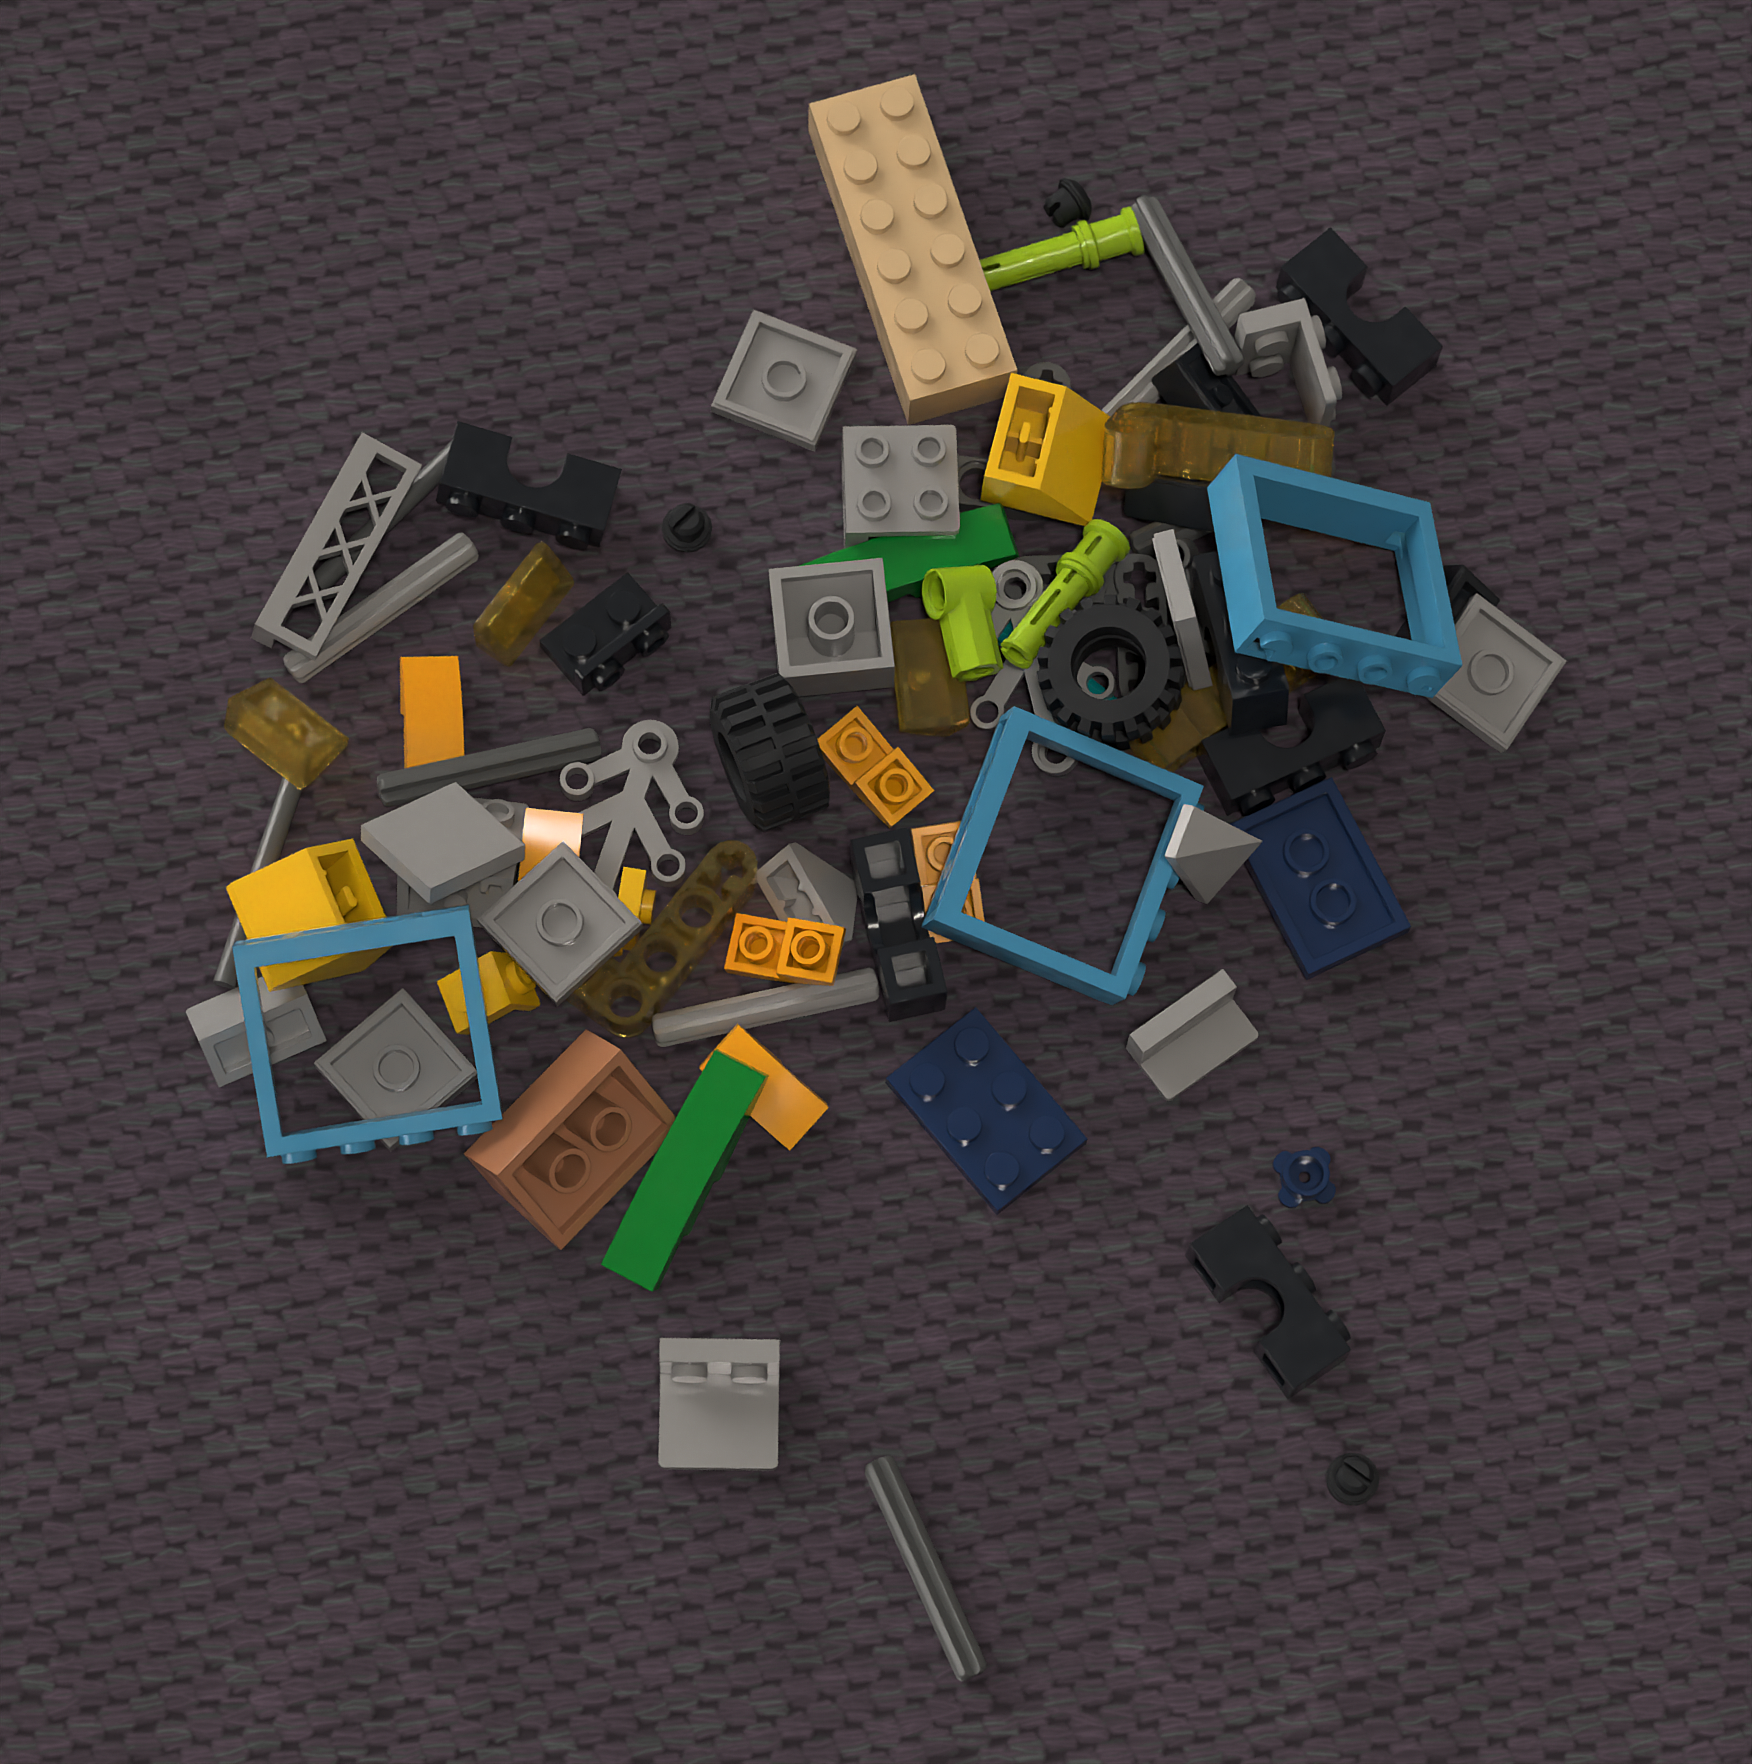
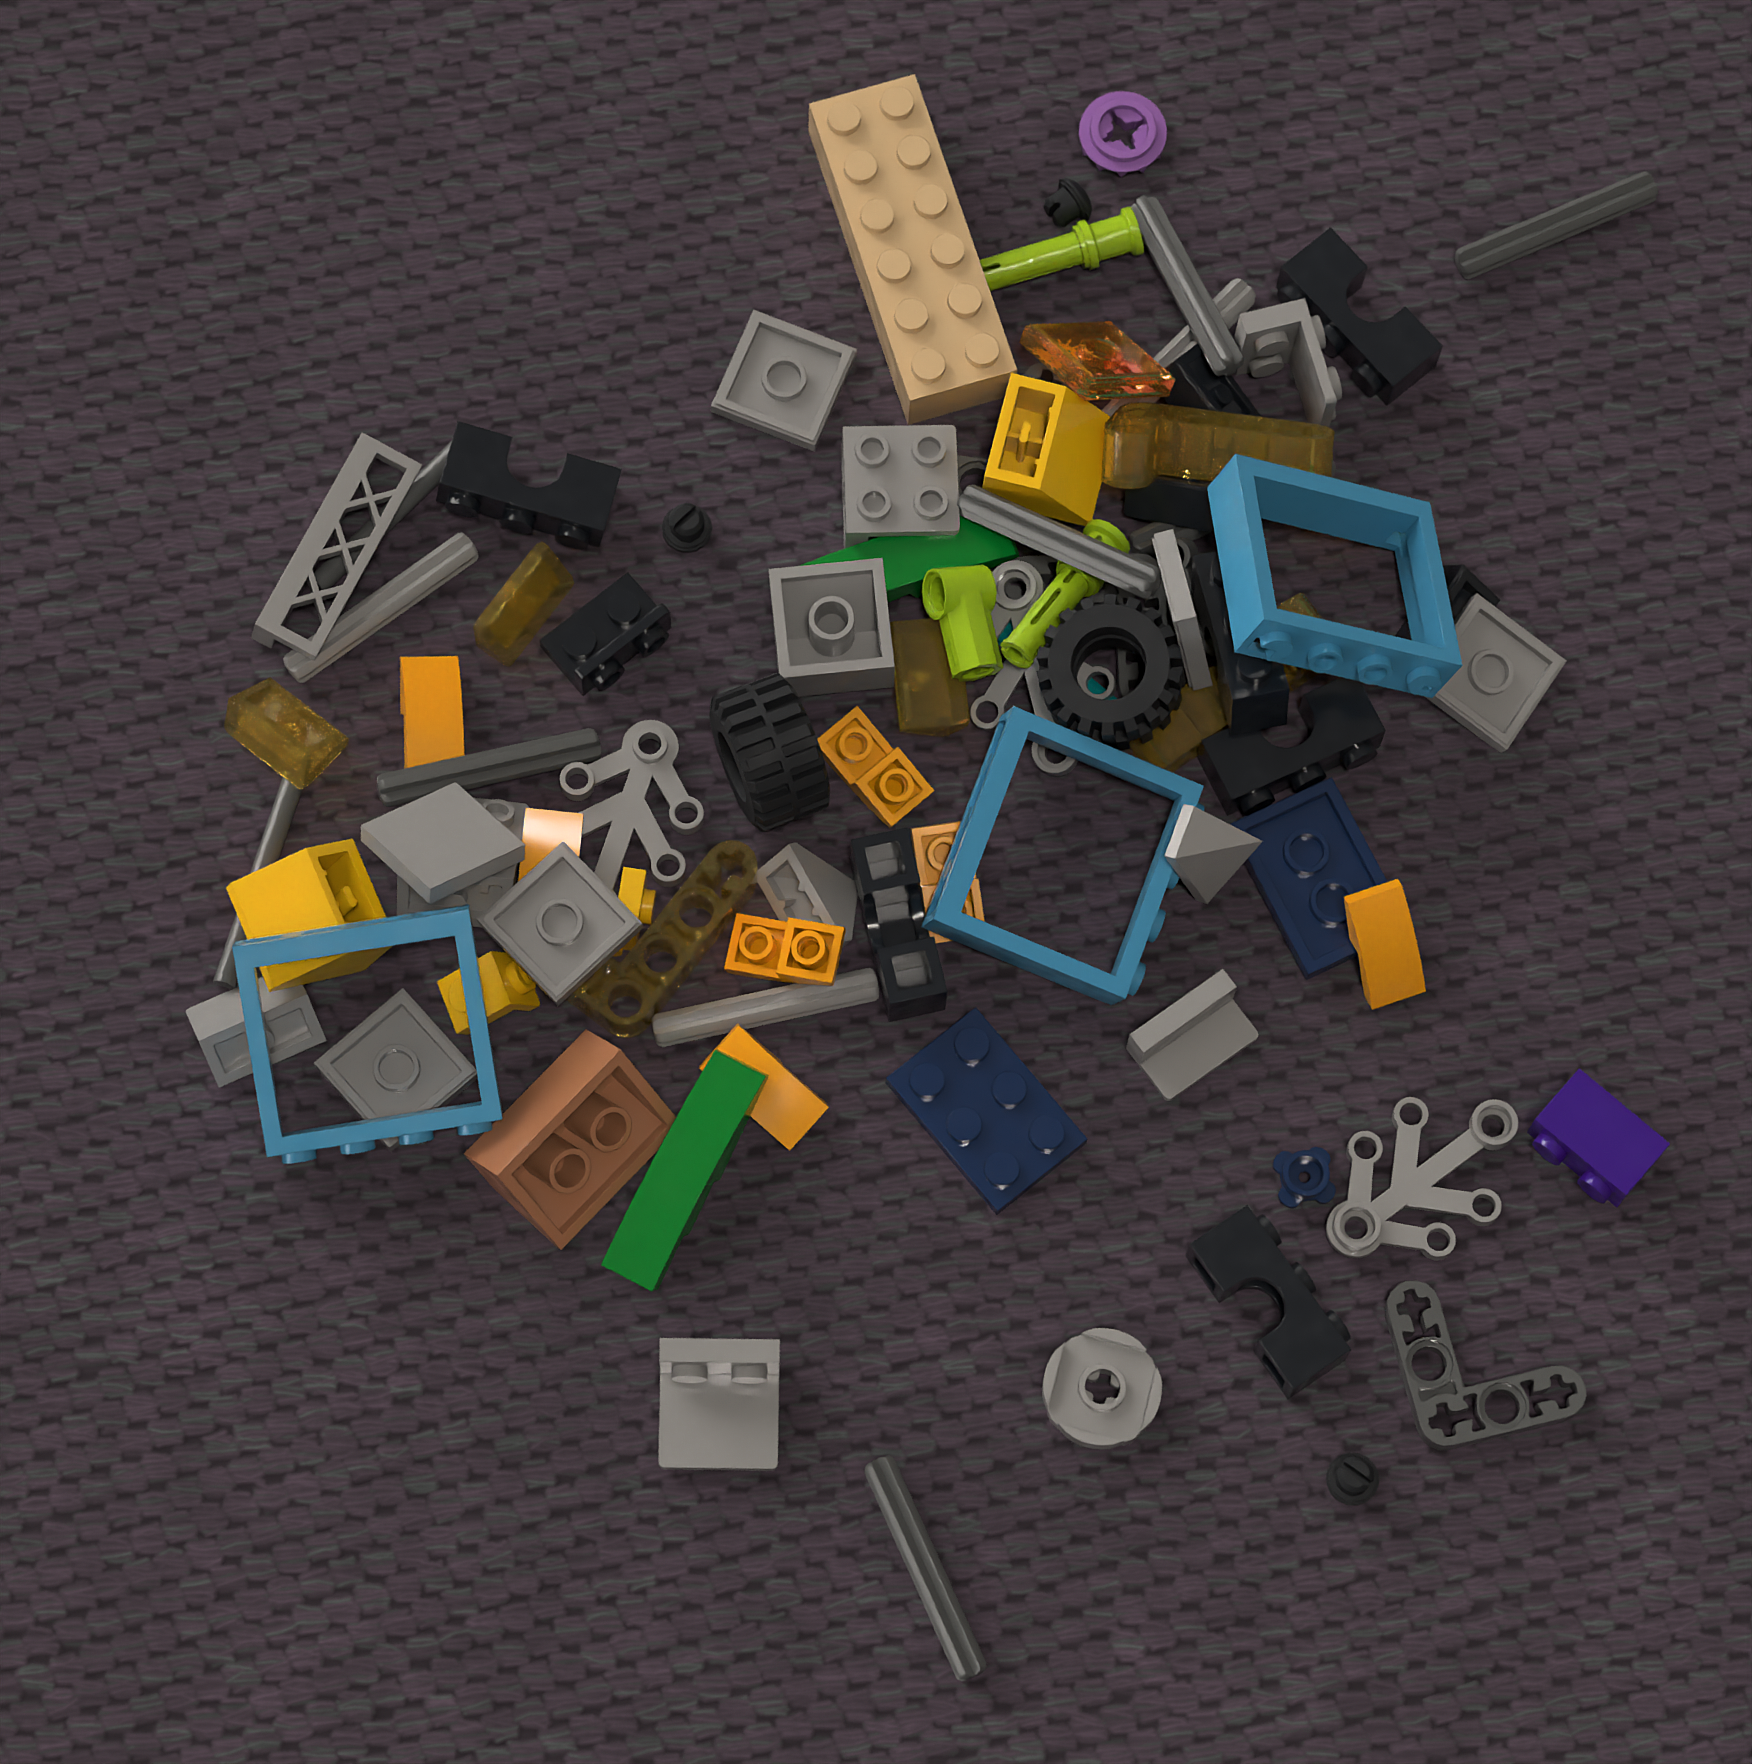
(1059, 541): none -> dark grey axle
(1097, 360): none -> clear orange tile
(1129, 112): none -> medium lavender gear
(1131, 1371): none -> light grey plate
(1385, 944): none -> light orange slope
(1414, 1185): none -> light grey plant
(1449, 1388): none -> dark grey beam
(1556, 225): none -> dark grey axle
(1596, 1139): none -> dark purple brick

